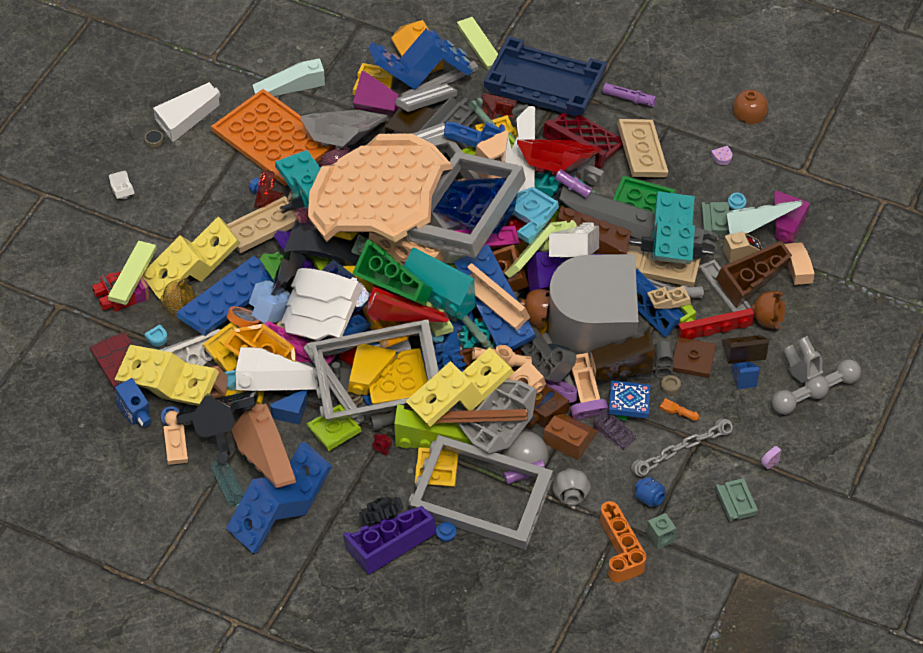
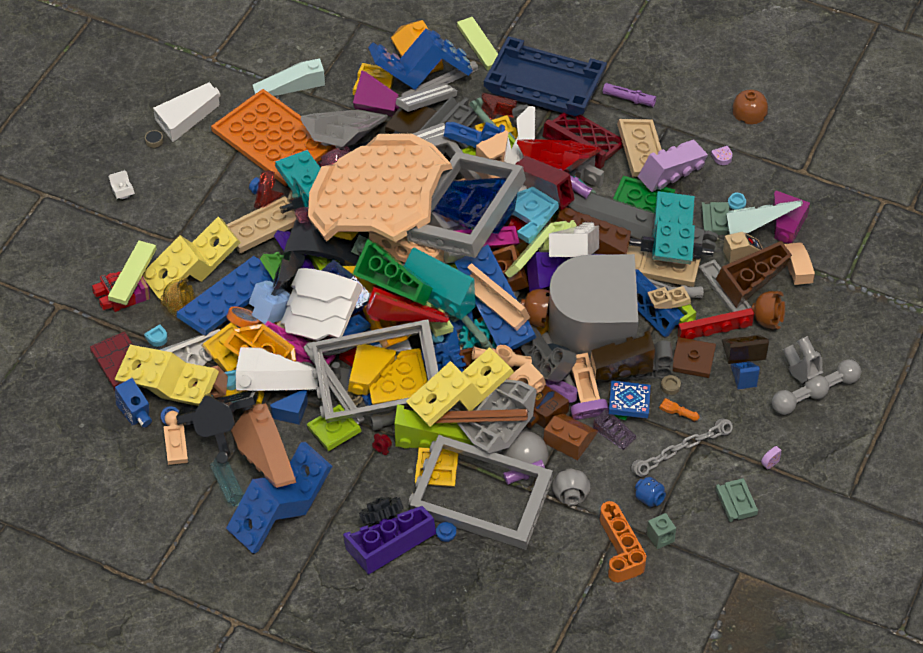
(548, 180): none -> dark red slope
(672, 165): none -> lavender wedge

